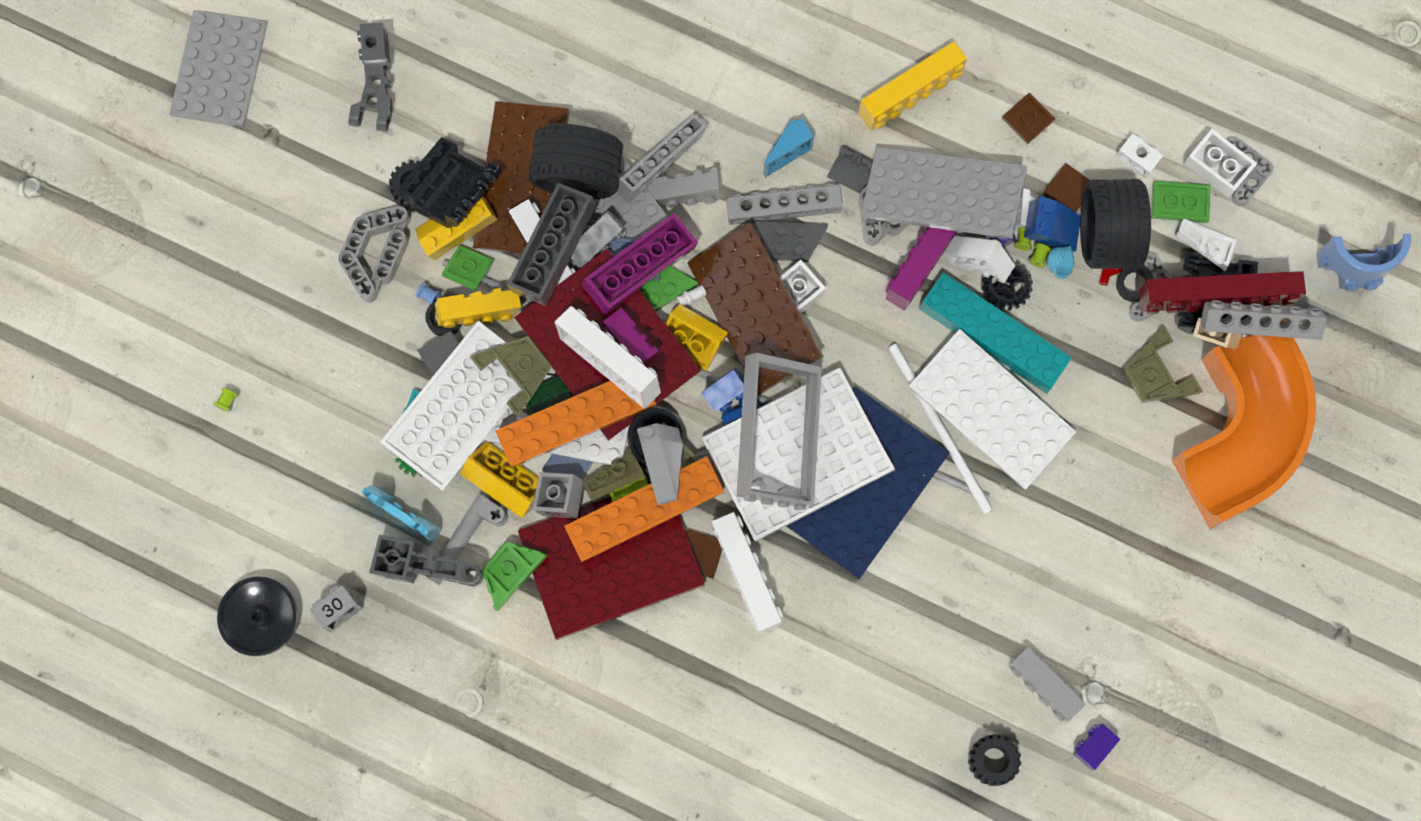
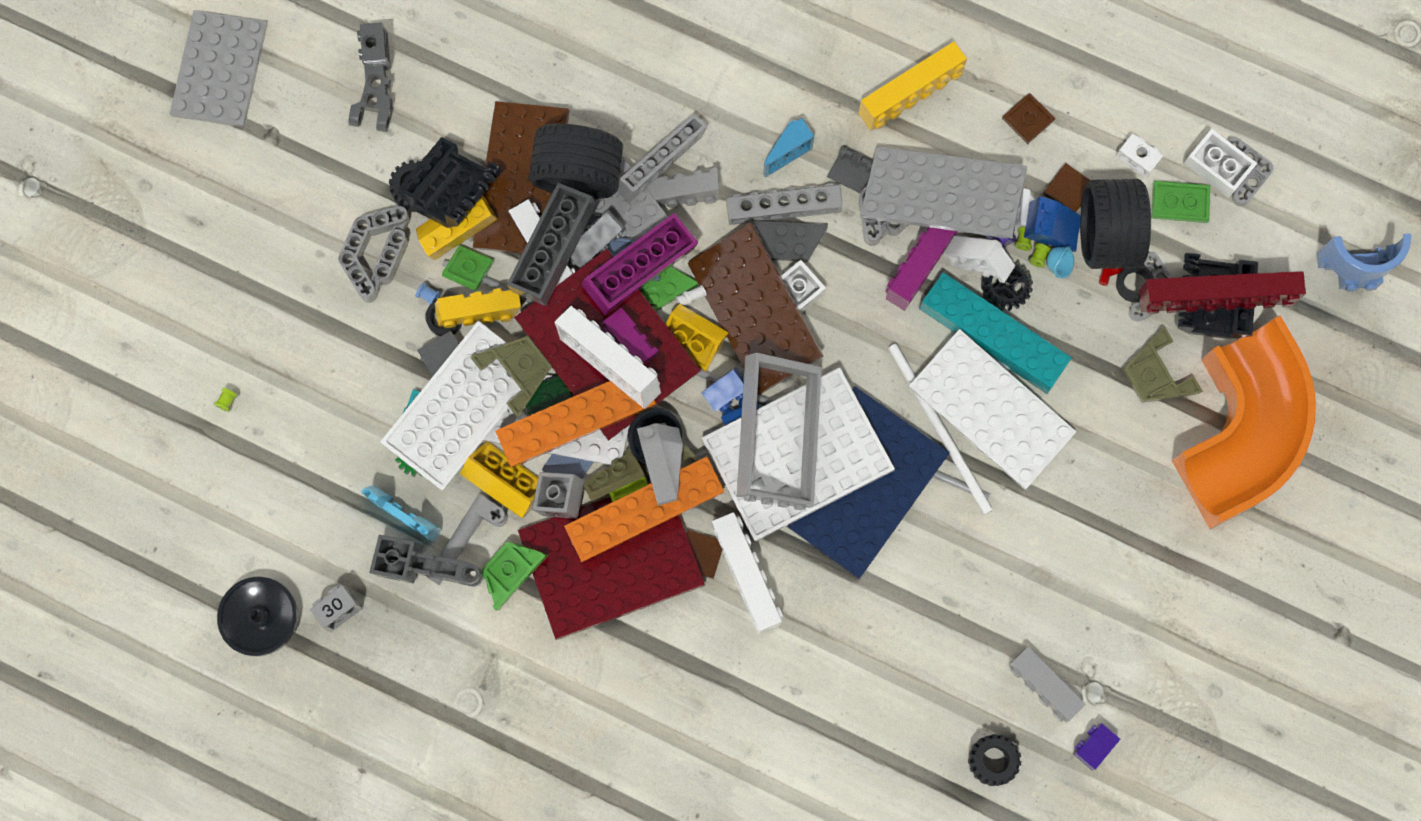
(1208, 242): white wing -> none
(1227, 340): tan brick -> none
(1311, 329): light grey brick -> none

